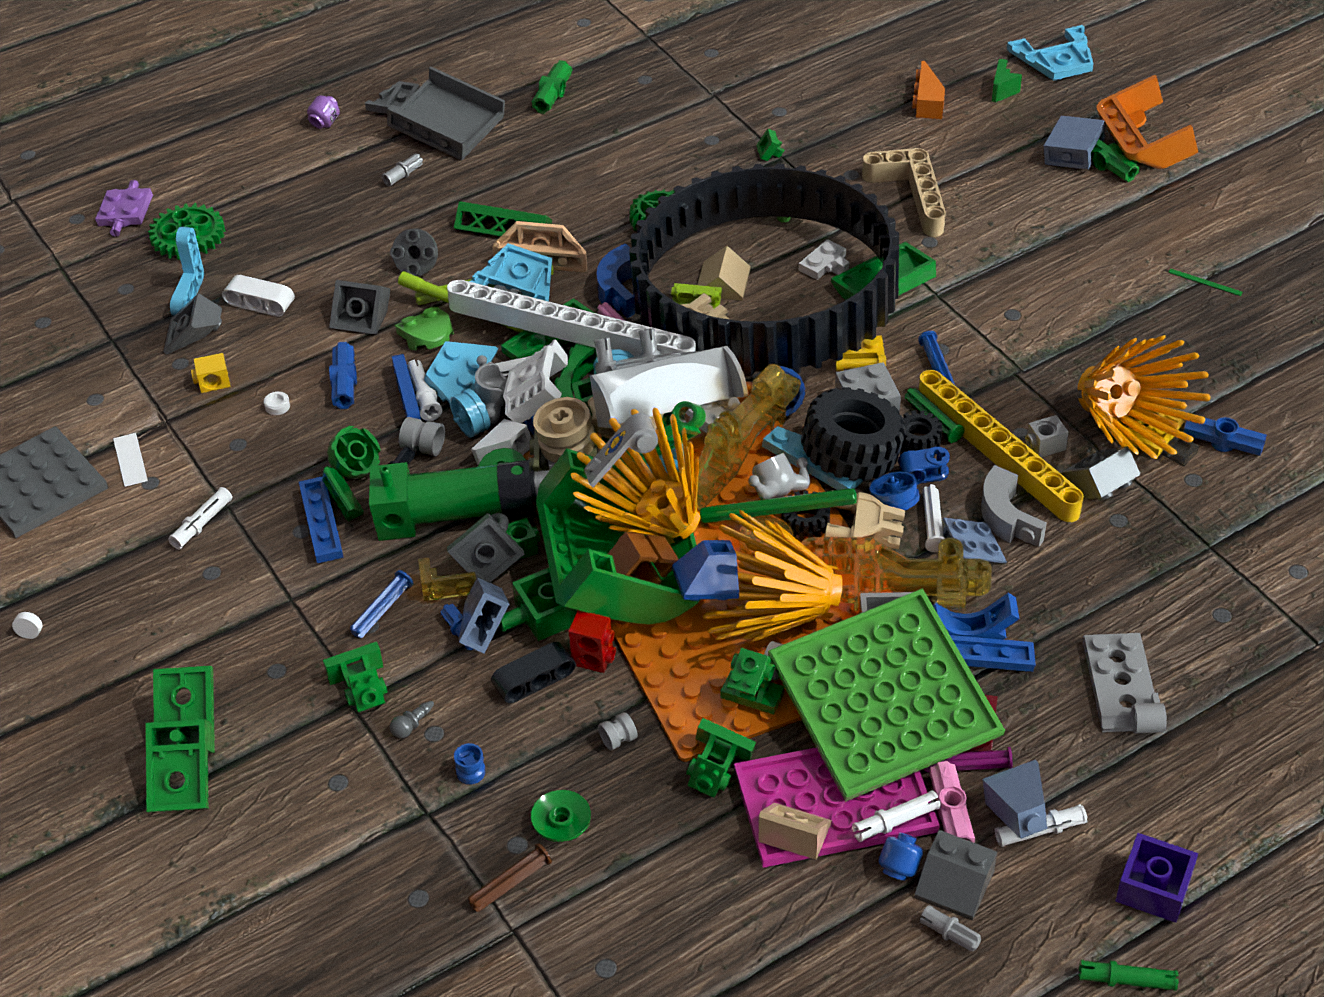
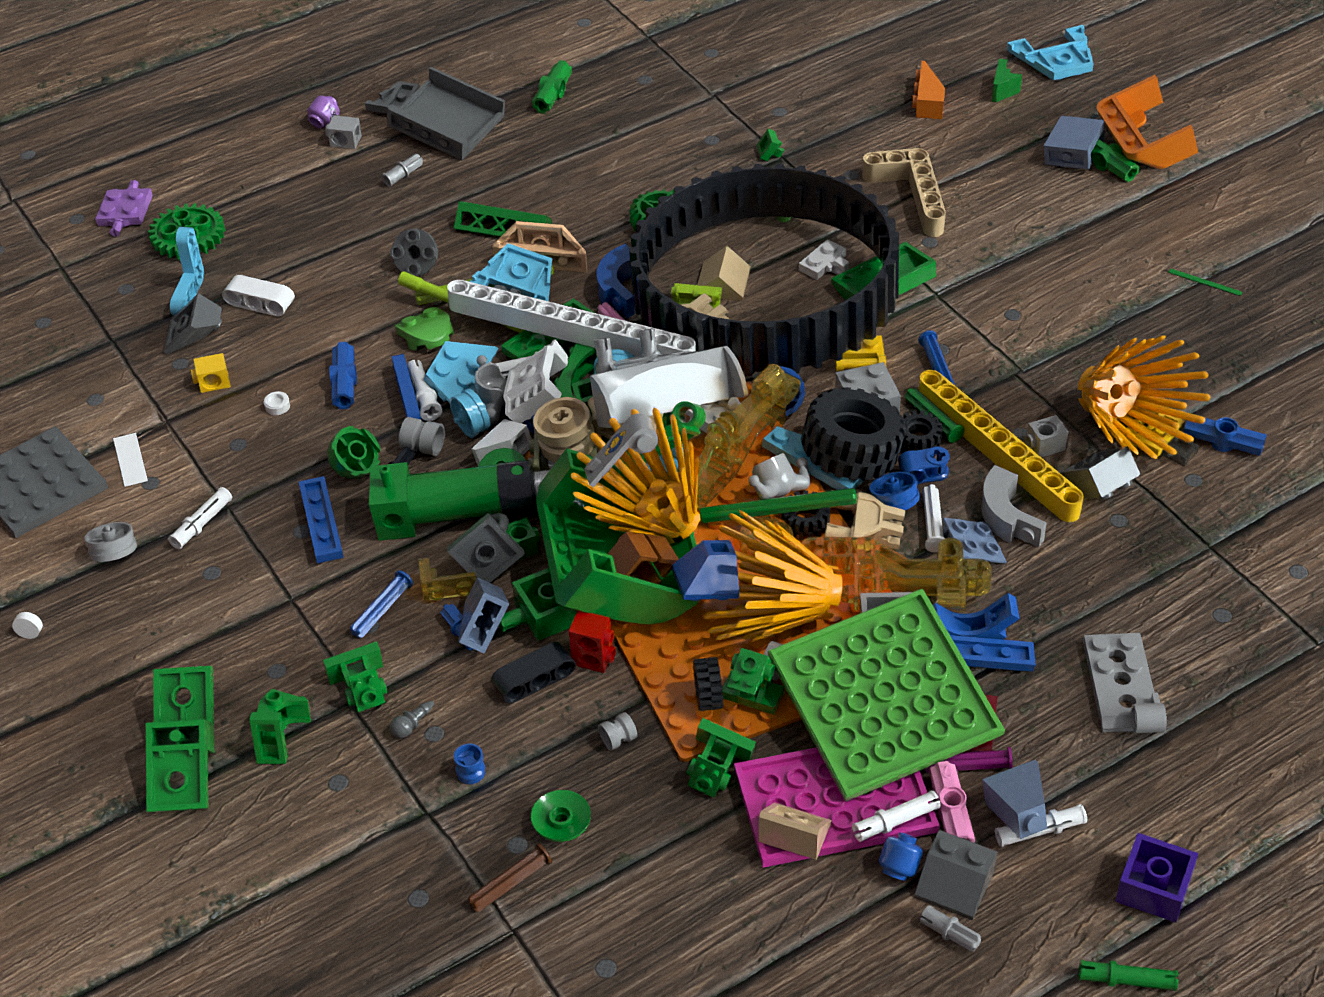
(110, 541): none -> light grey wheel
(271, 719): none -> green tile
(341, 493): green slope -> none
(344, 132): none -> light grey brick
(359, 307): dark grey slope -> none
(708, 683): none -> black tyre

